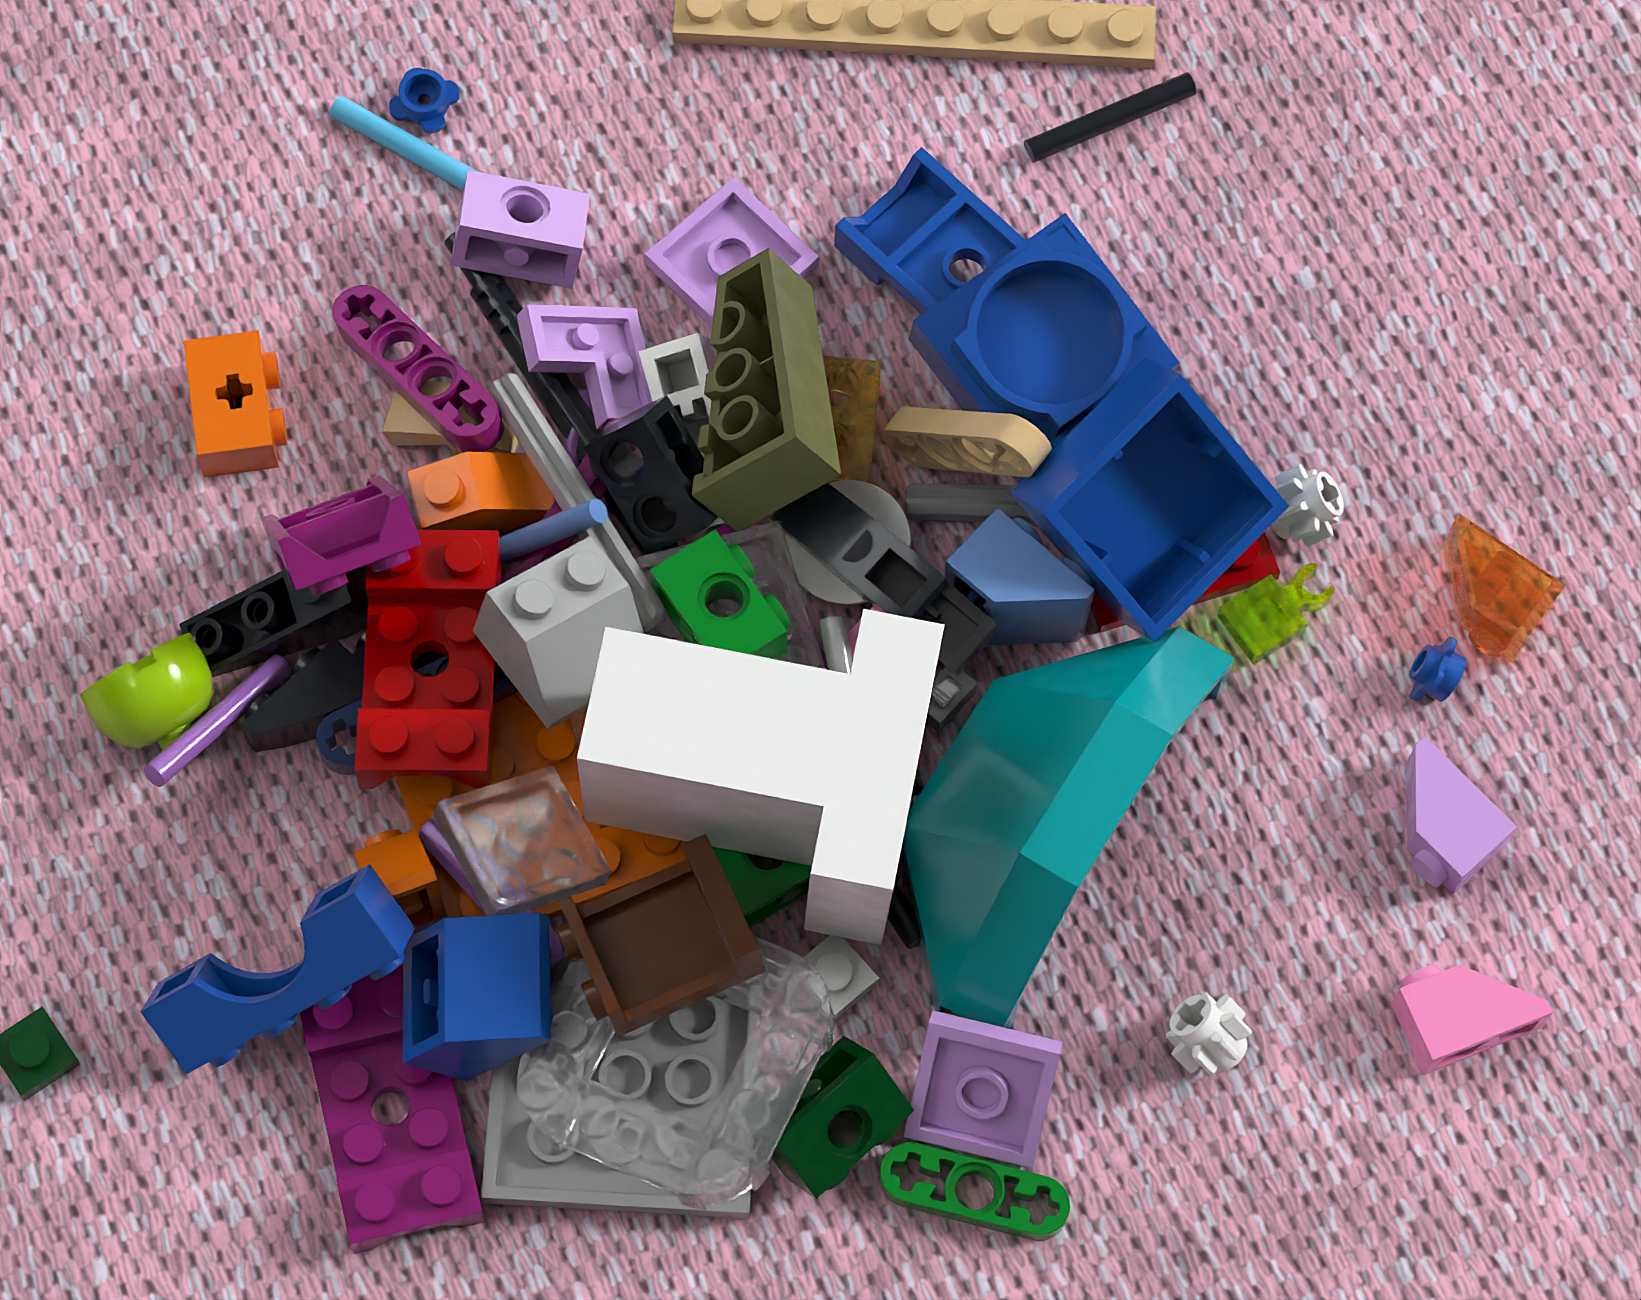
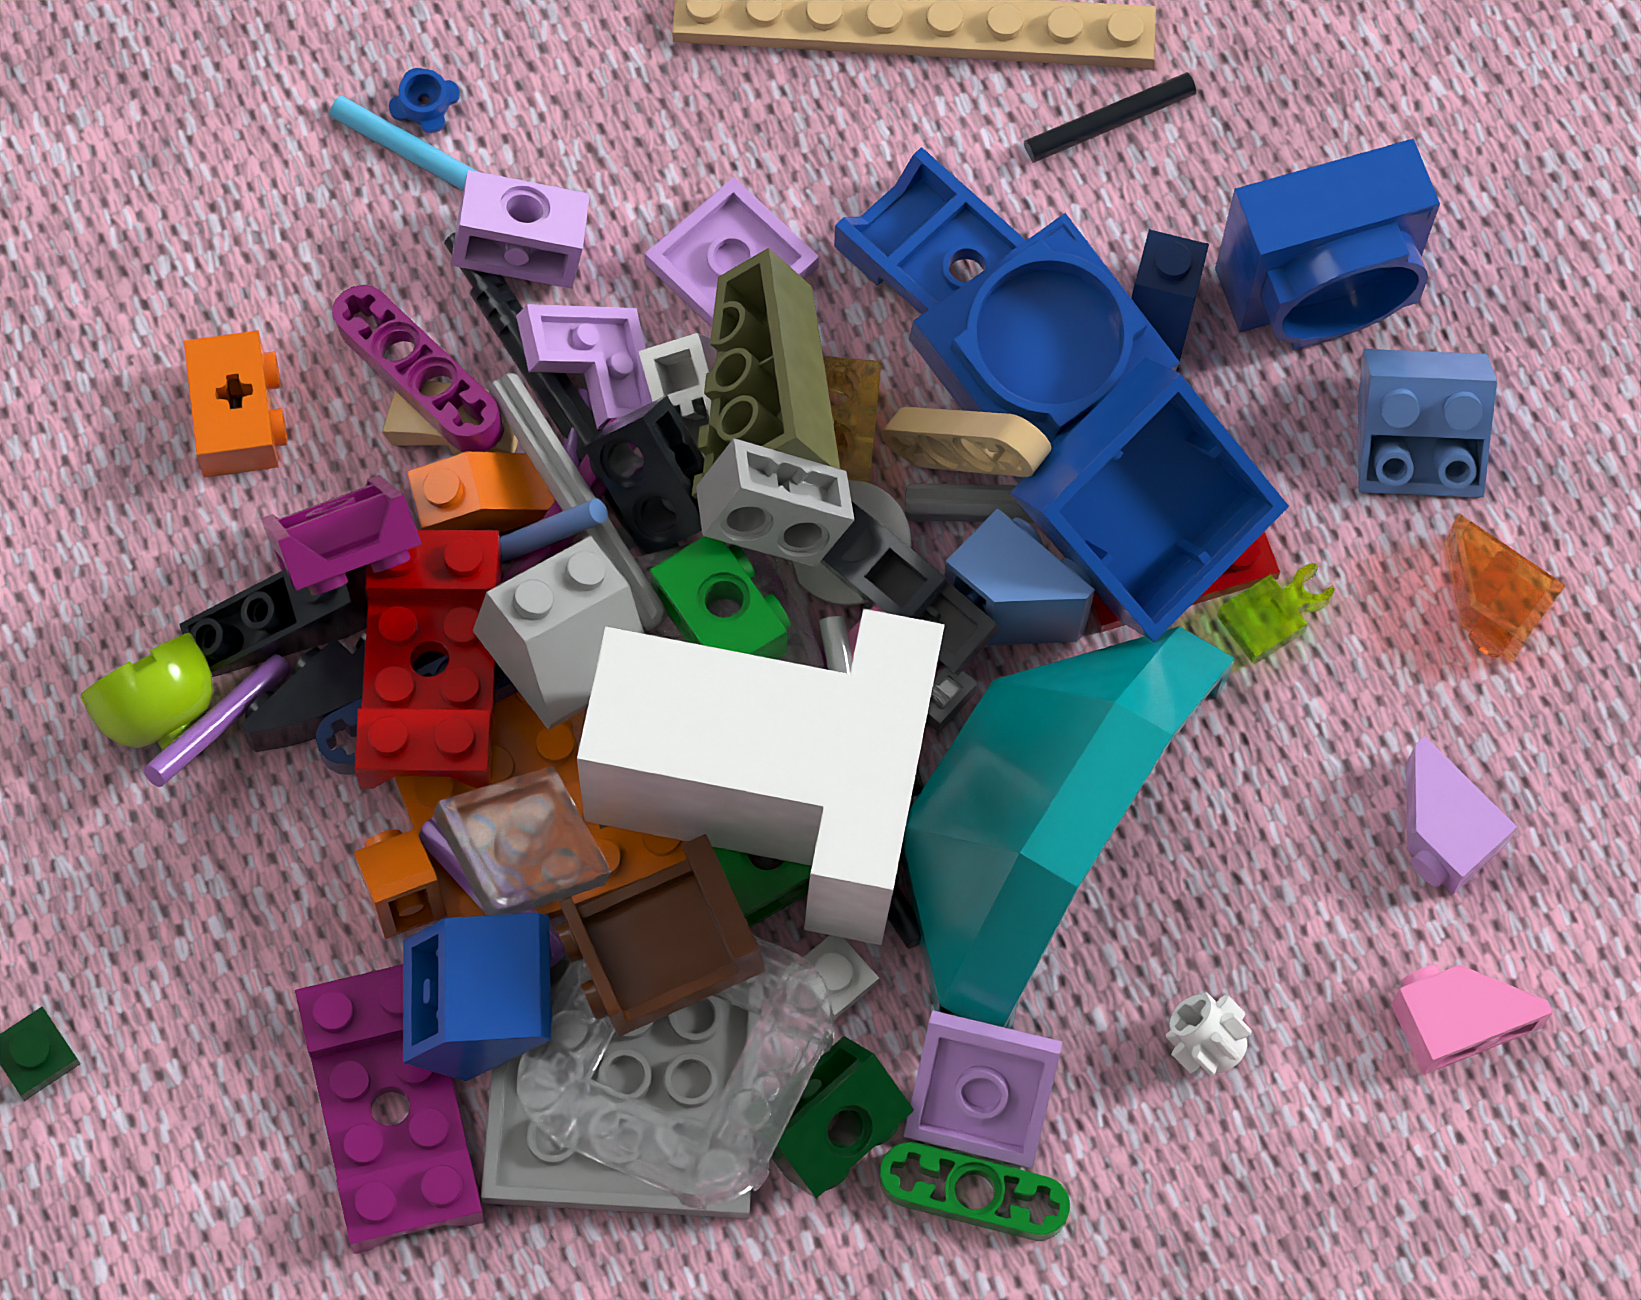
(216, 1008): blue arch -> none
(774, 503): none -> light grey brick
(1169, 285): none -> dark blue slope
(1312, 503): white gear -> none
(1329, 245): none -> blue container
(1424, 422): none -> medium blue slope
(1437, 670): blue plate -> none

